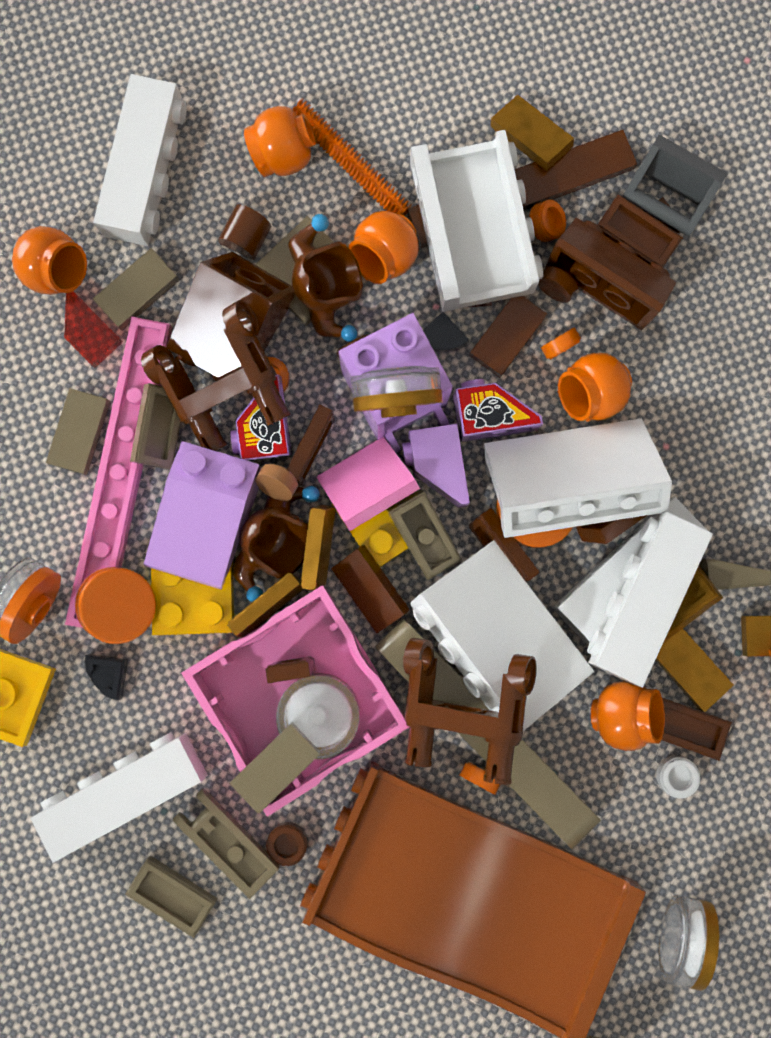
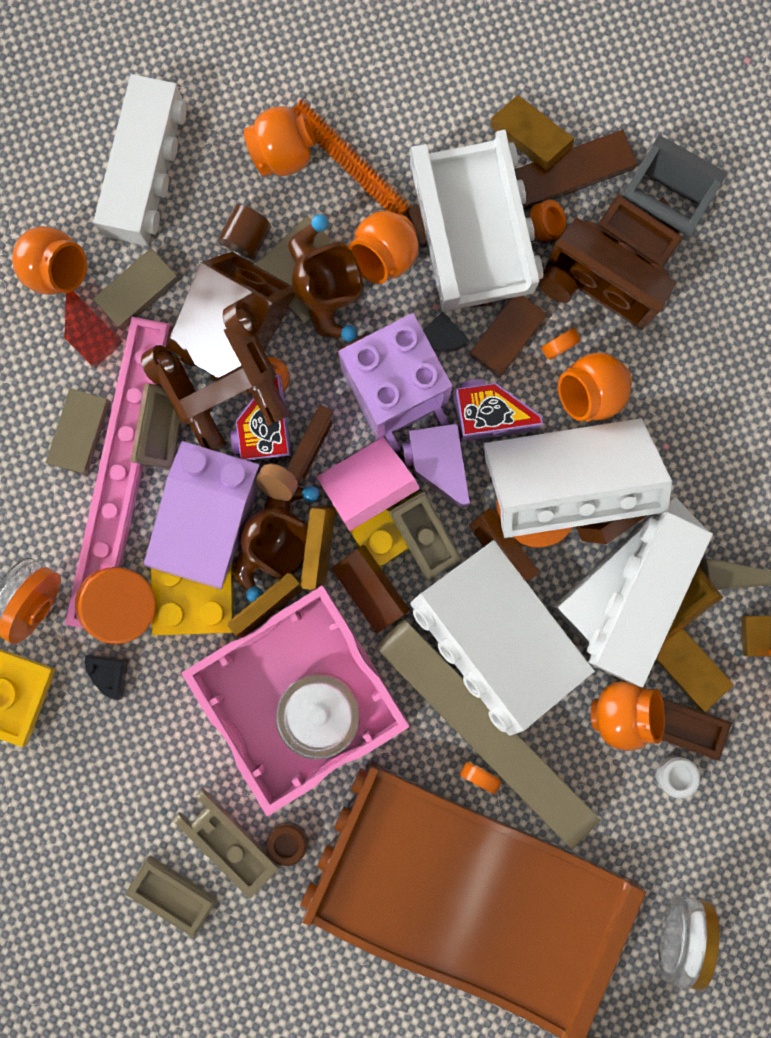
(118, 797): white brick -> none
(275, 768): dark tan tile -> none
(290, 669): reddish brown tile -> none
(396, 390): piece -> none
(500, 728): reddish brown connector -> none

